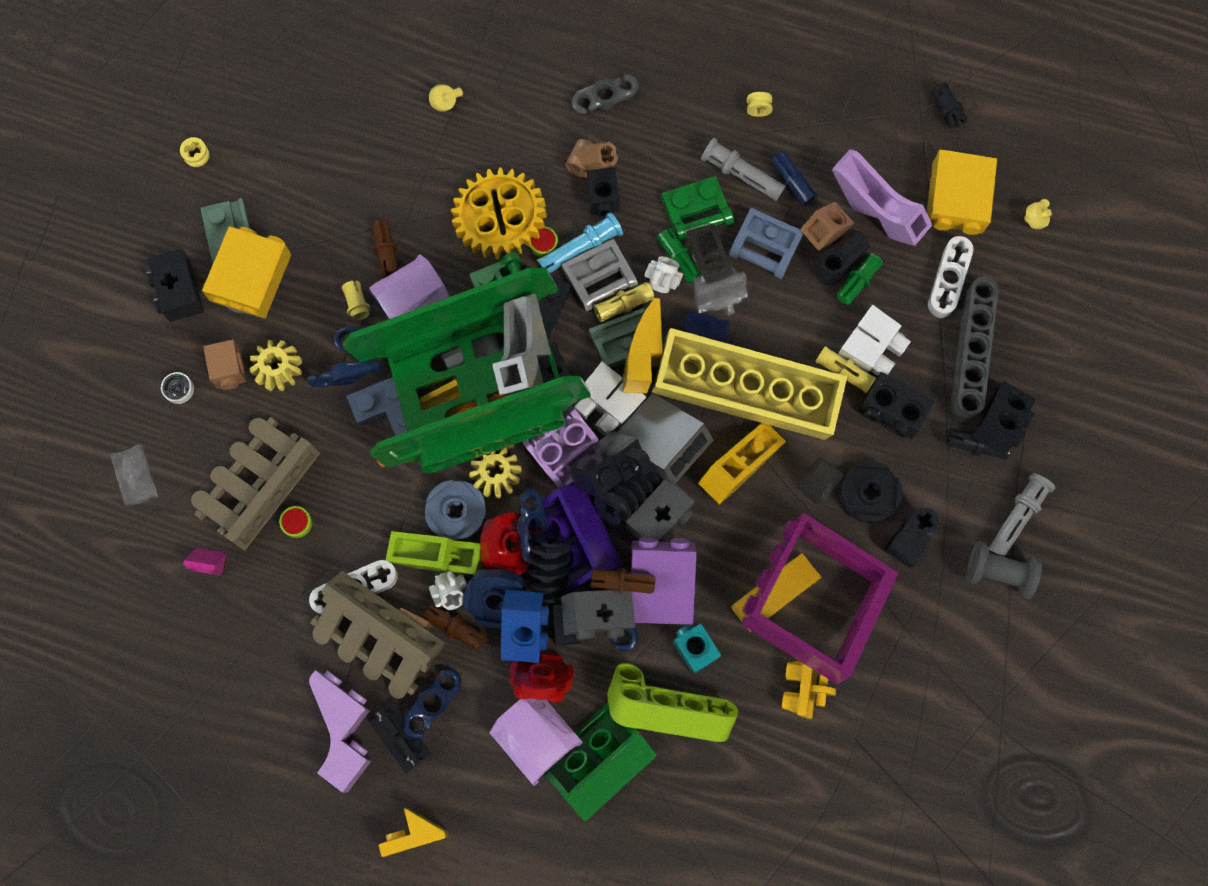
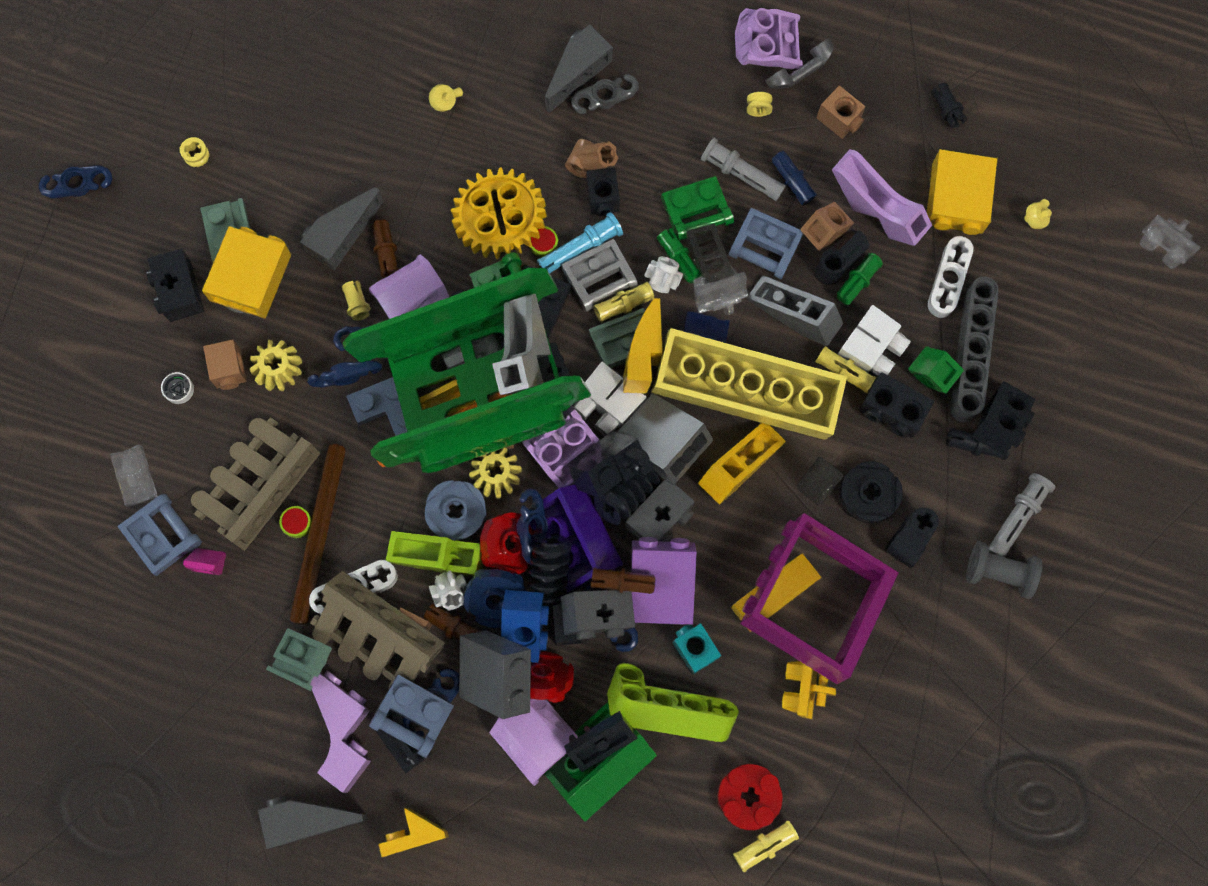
(62, 188): none -> dark blue piece
(151, 541): none -> sand blue plate
(297, 820): none -> dark grey slope
(299, 658): none -> sand green plate
(317, 533): none -> reddish brown axle
(338, 230): none -> dark grey slope
(417, 706): none -> sand blue plate
(495, 674): none -> dark grey brick
(582, 59): none -> dark grey slope
(600, 741): none -> black plate
(765, 786): none -> red plate
(766, 846): none -> light yellow pin
(768, 38): none -> lavender slope
(783, 80): none -> flat silver bar
(797, 309): none -> dark grey slope
(837, 102): none -> medium nougat brick
(936, 369): none -> green brick
(1171, 238): none -> clear hips

